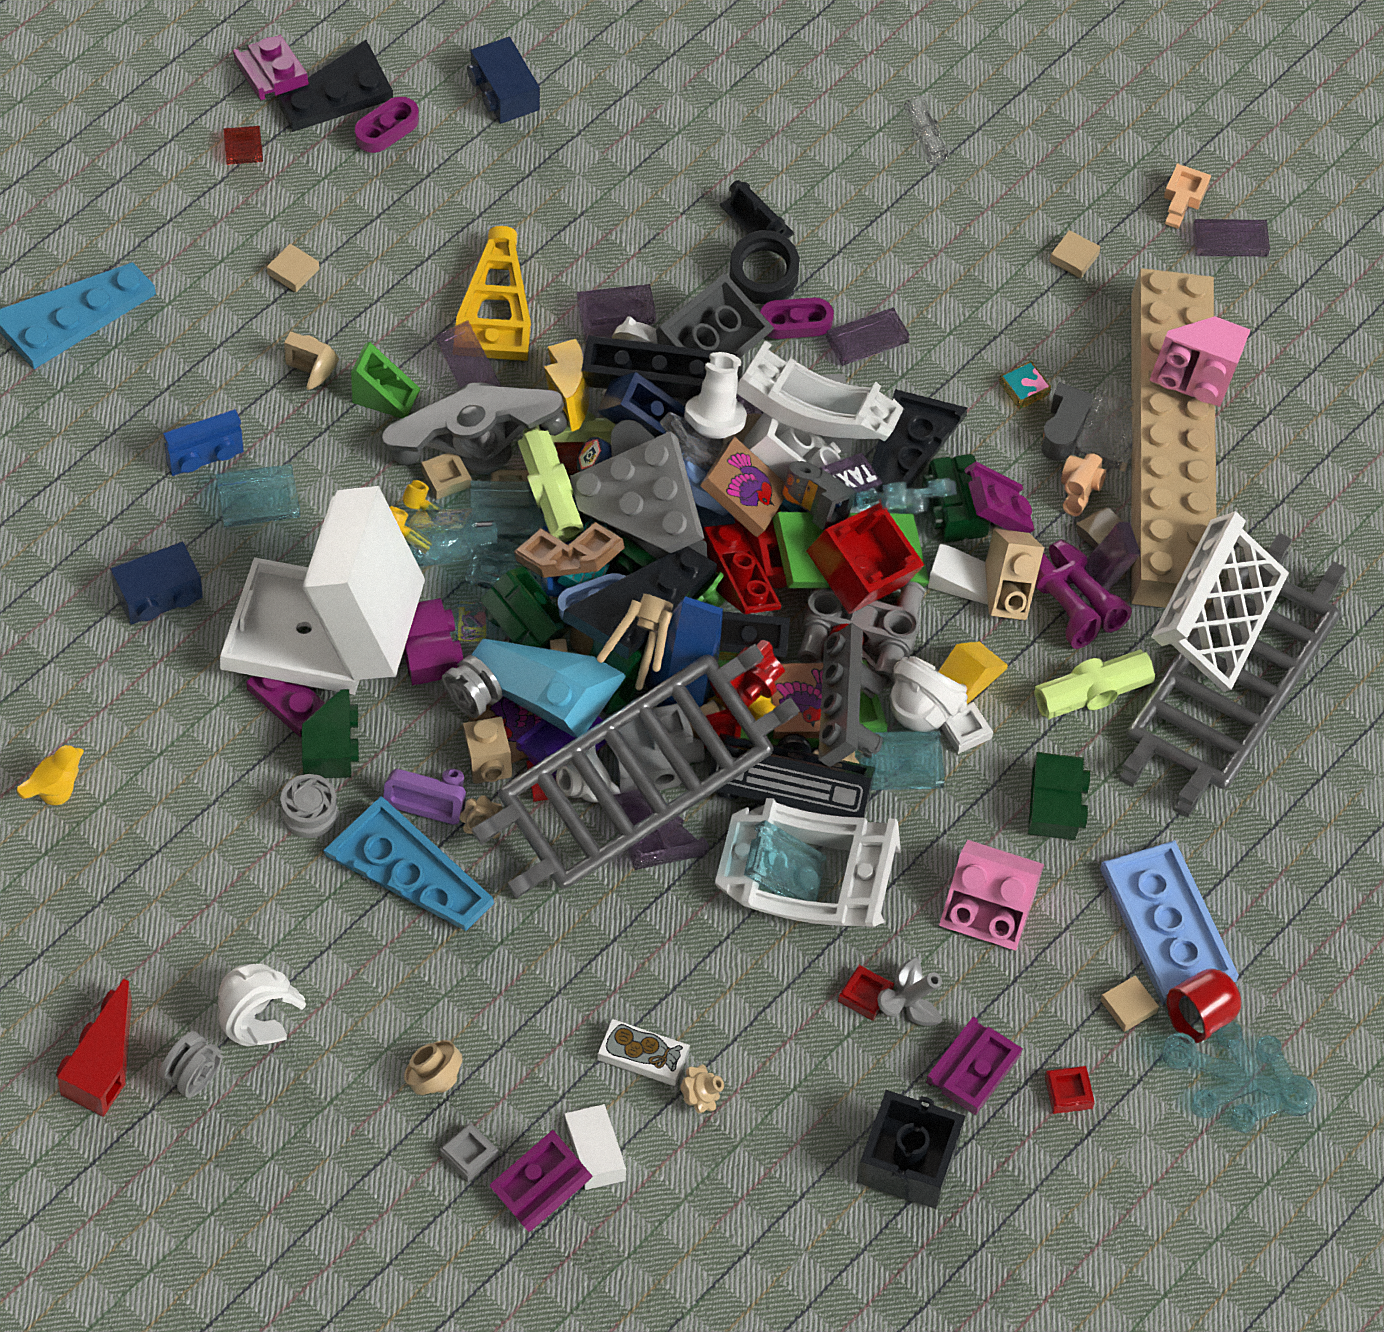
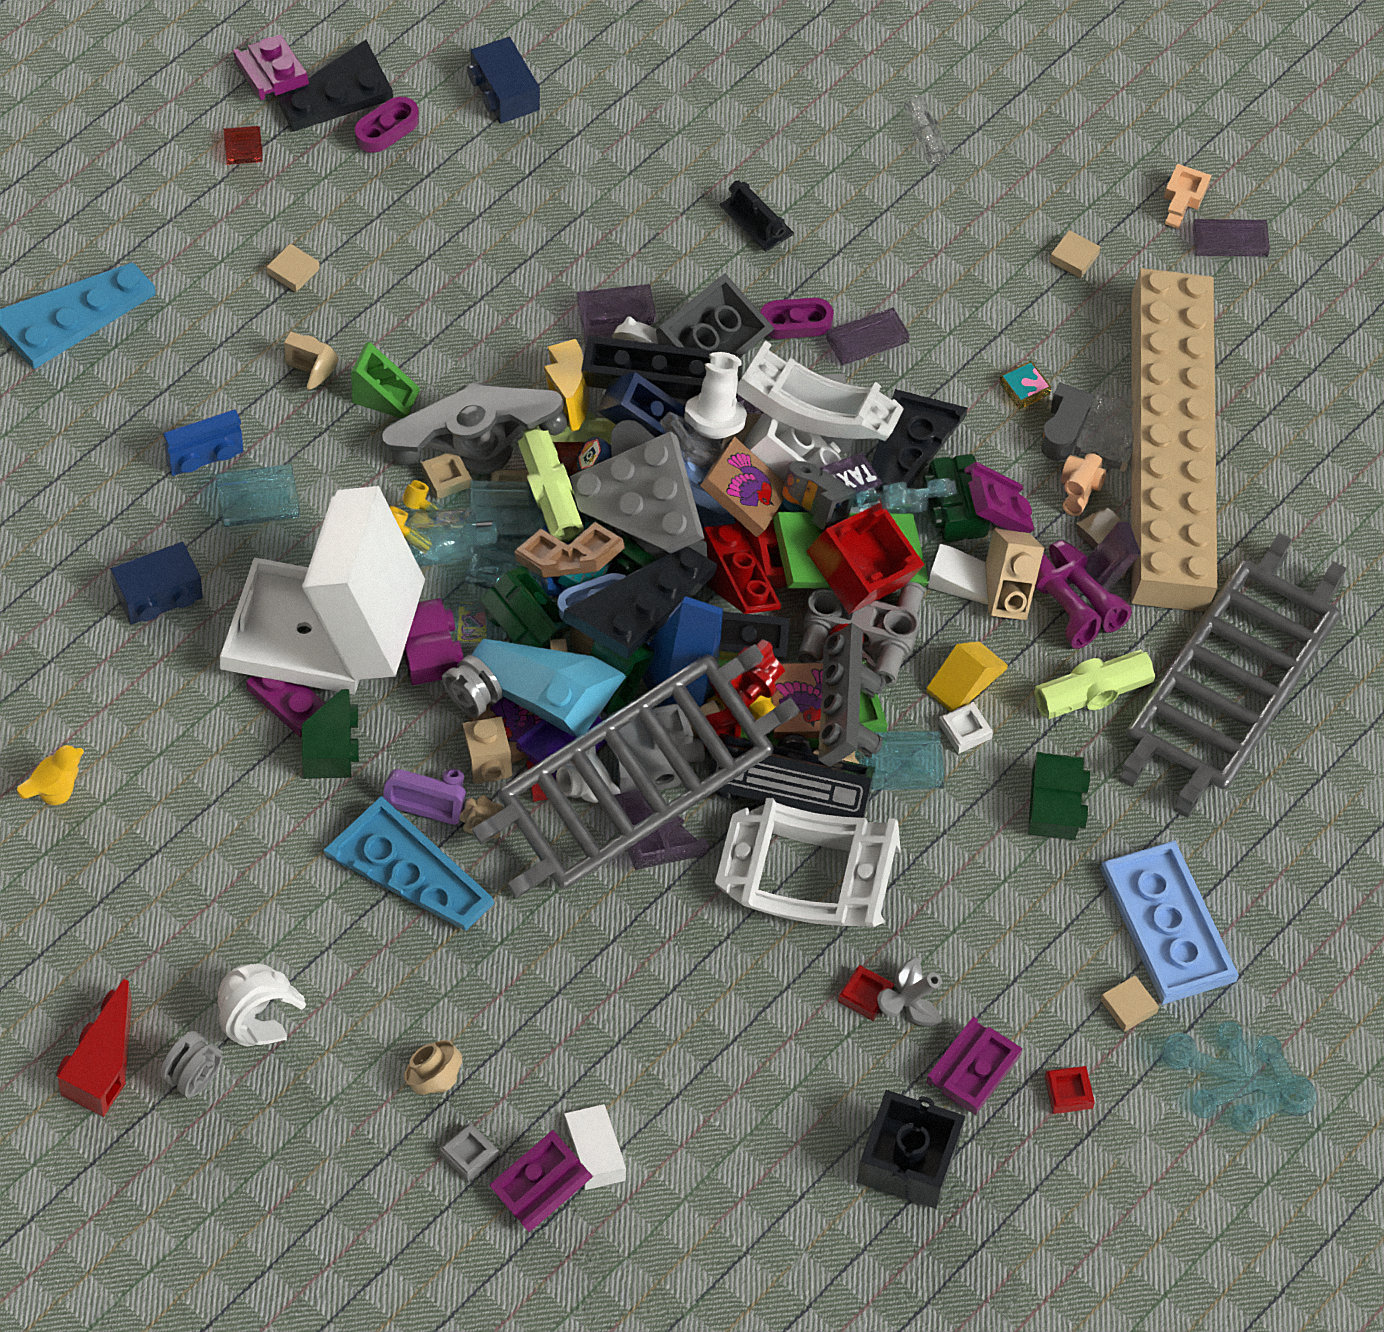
(309, 808): light grey wheel -> none
(465, 356): tile -> none
(499, 337): yellow plate -> none
(643, 1052): tile -> none
(653, 616): tan plant -> none
(701, 1088): tan plant -> none
(708, 591): bright green plant -> none
(765, 241): black tyre -> none
(784, 863): clear light blue plate -> none
(923, 696): white helmet -> none
(991, 894): bright pink slope -> none
(1195, 587): white fence -> none
(1201, 358): bright pink slope -> none
(1213, 996): red helmet -> none

